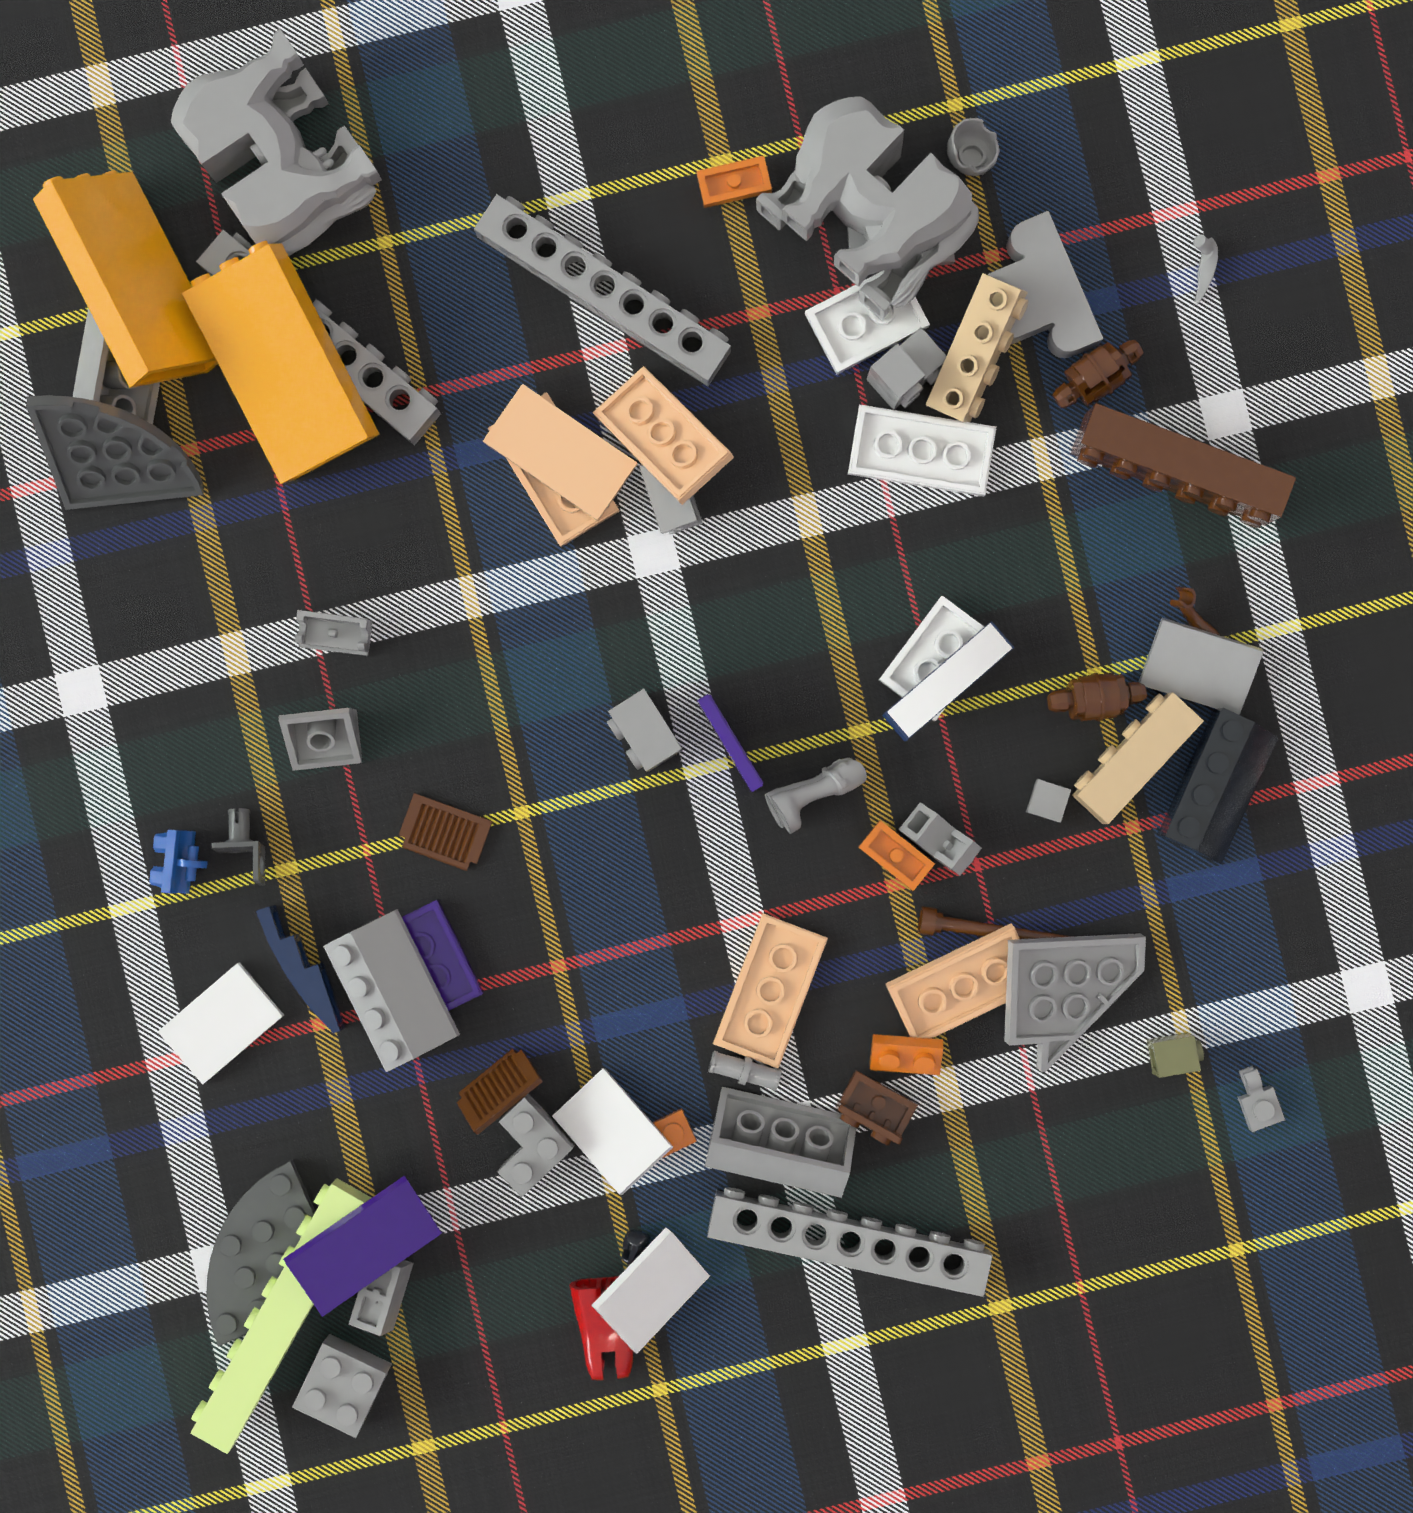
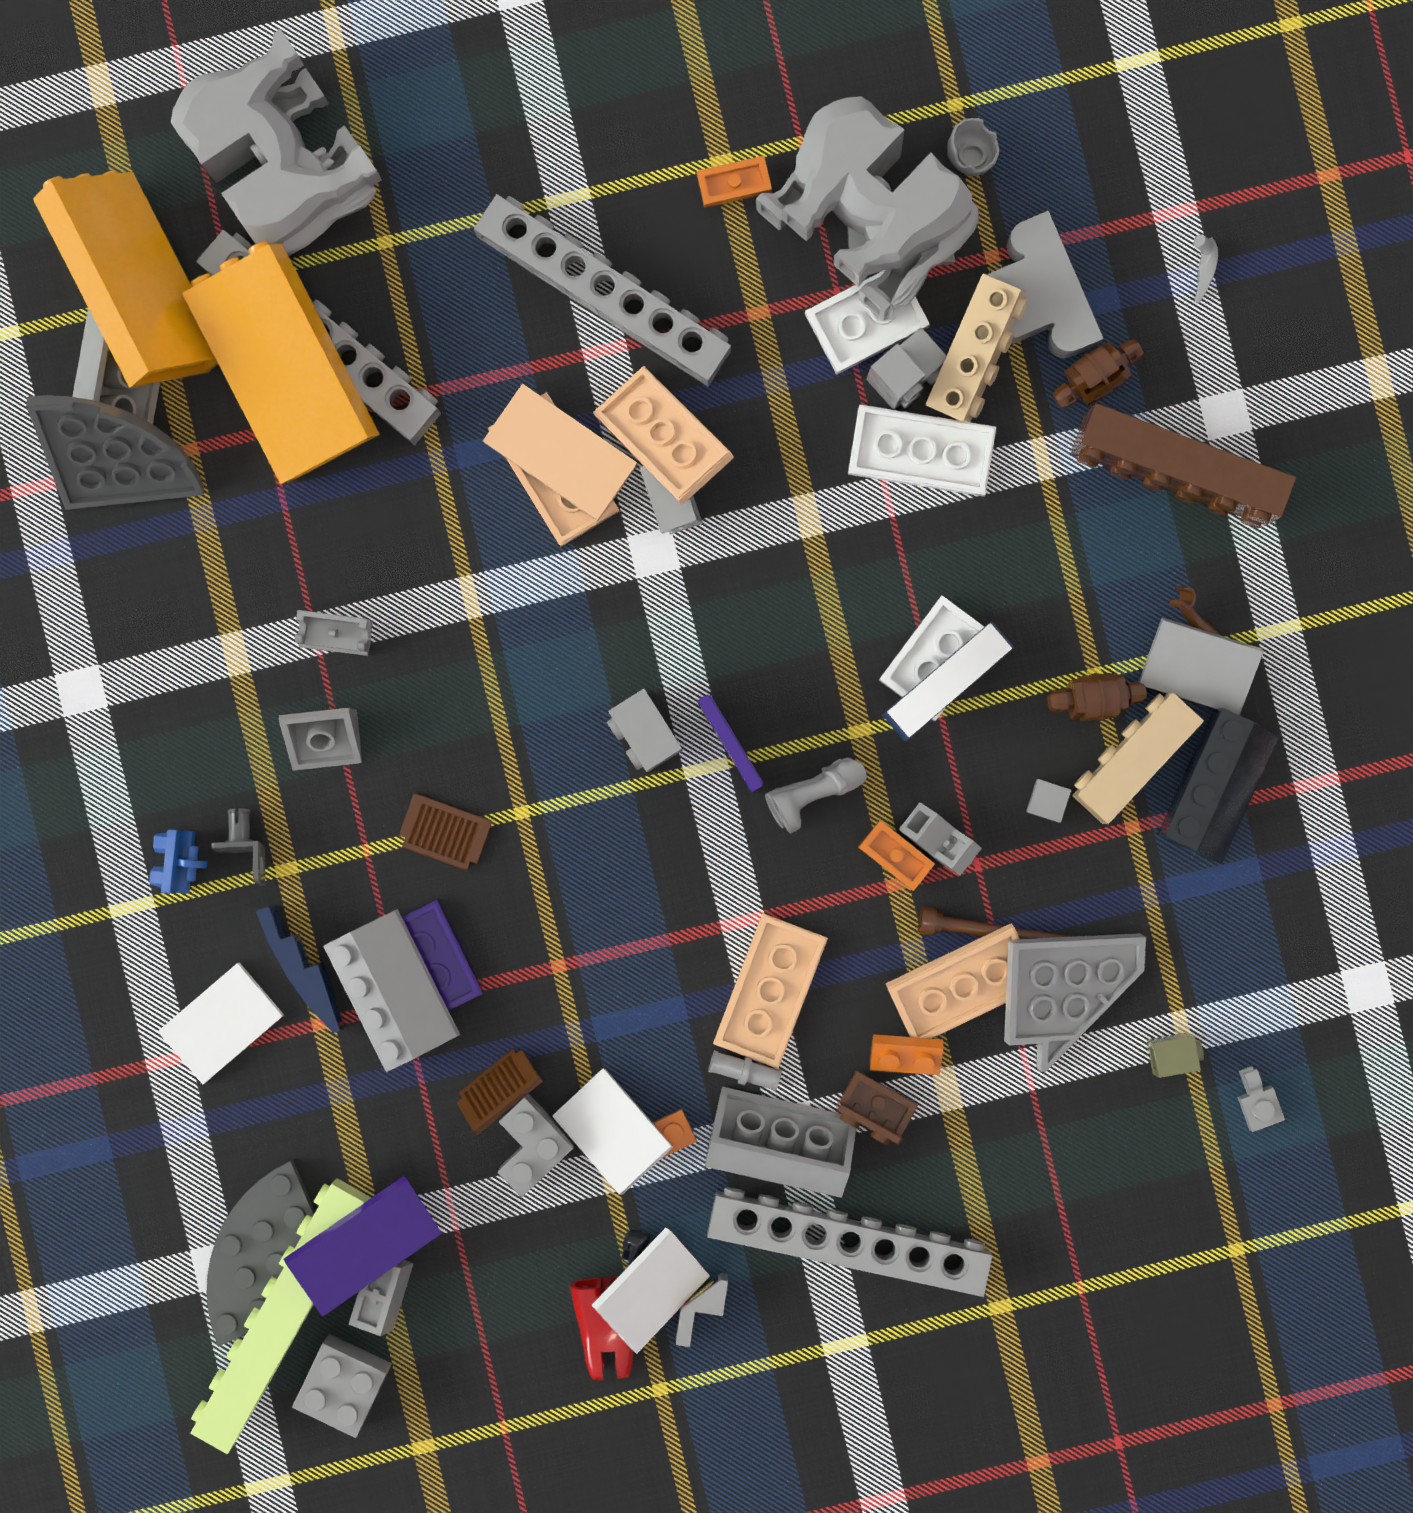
(707, 1300): none -> light grey slope

